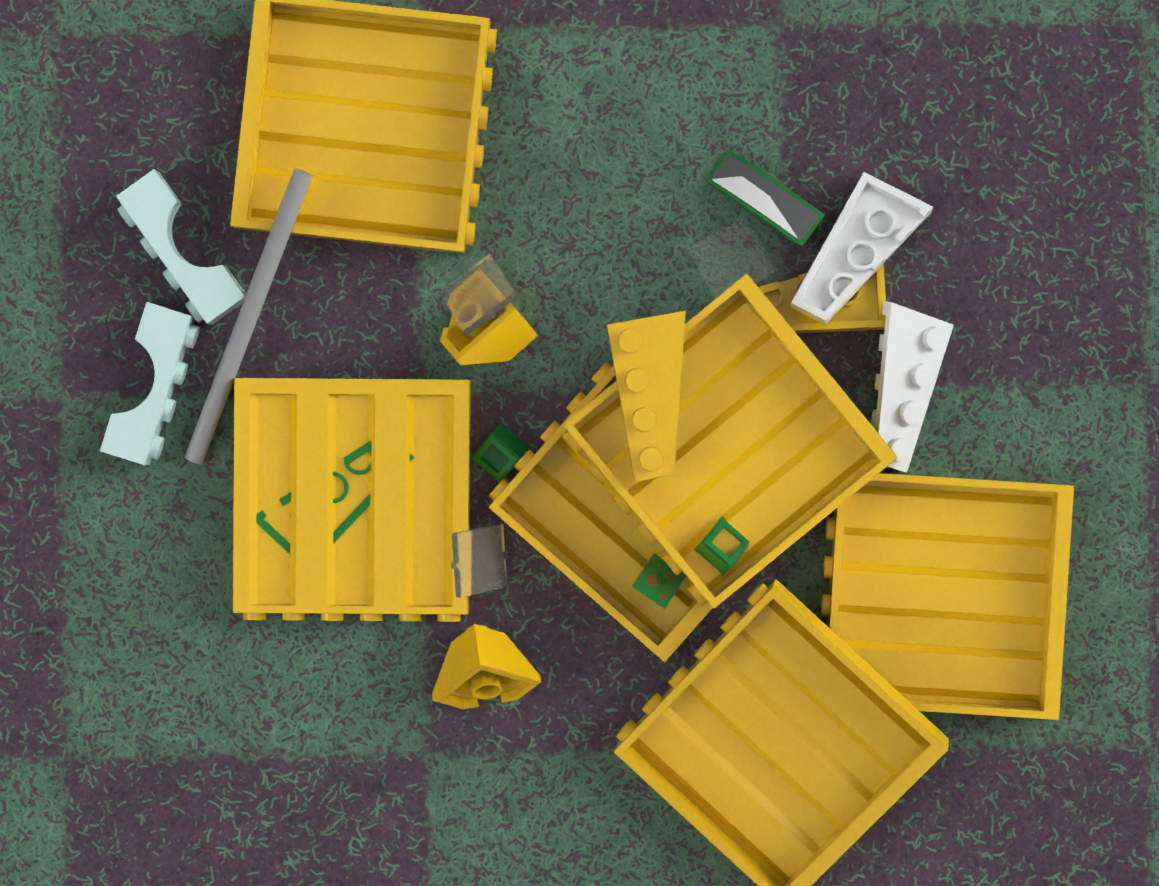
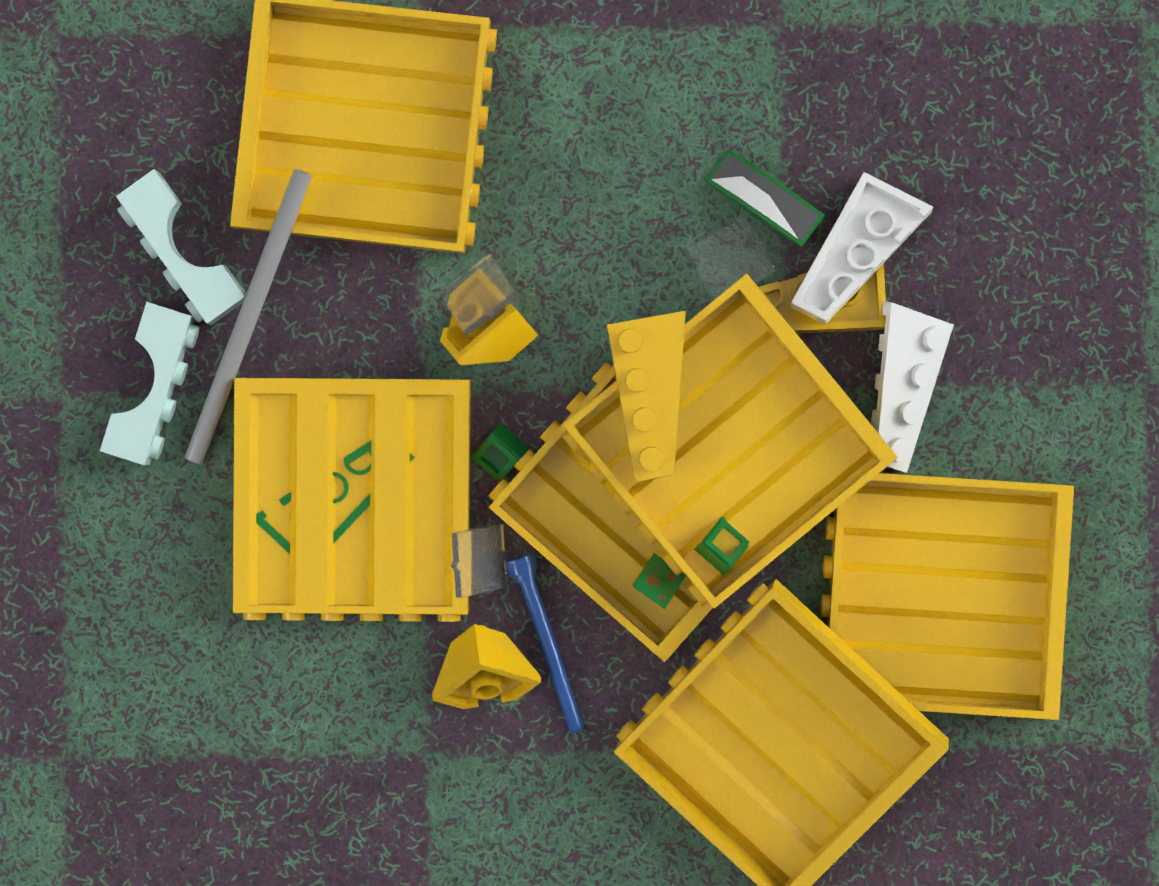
(524, 573): none -> blue piece

